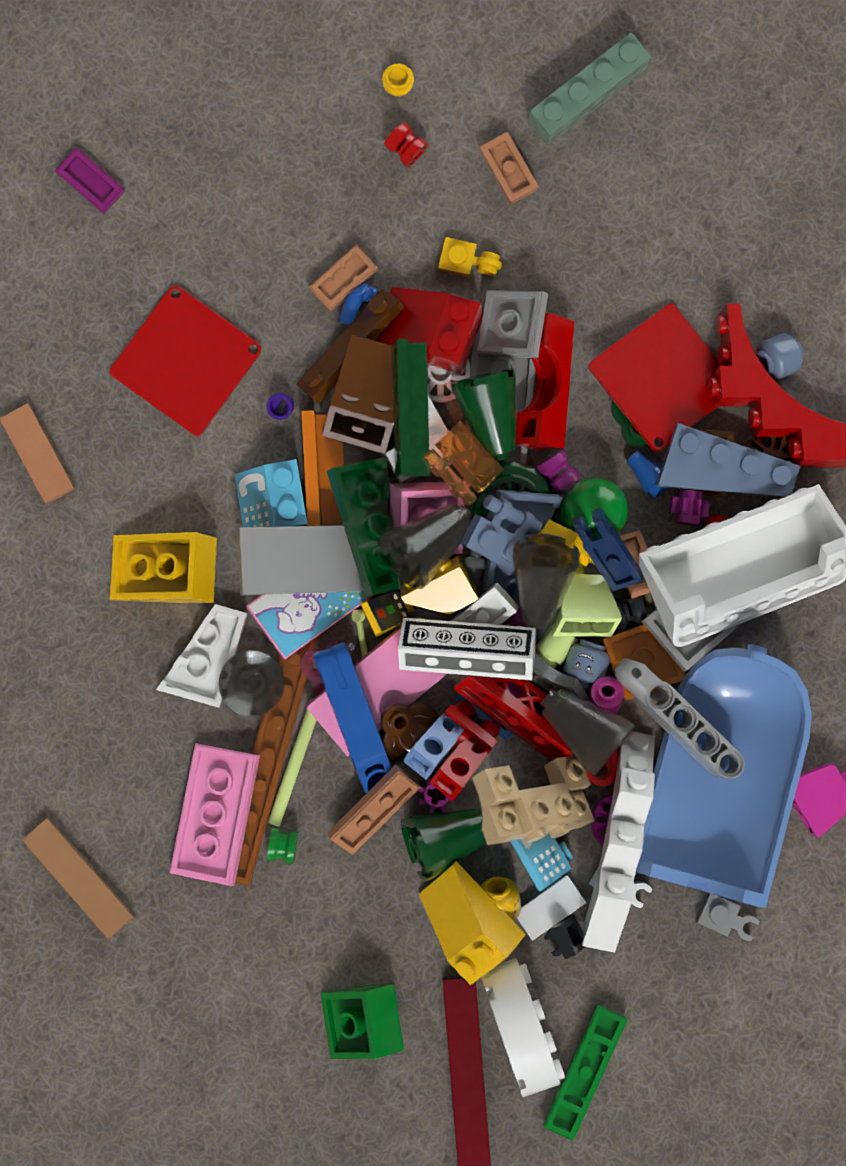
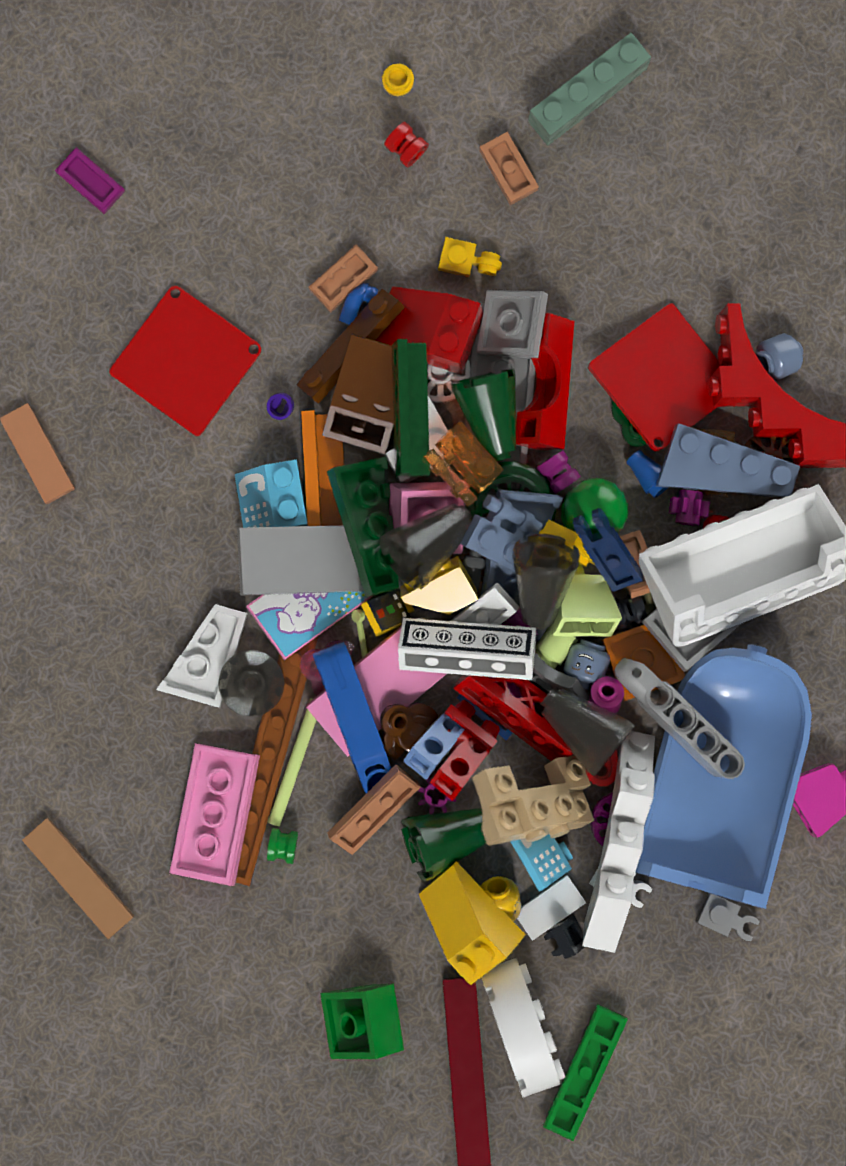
(163, 568): yellow slope -> none

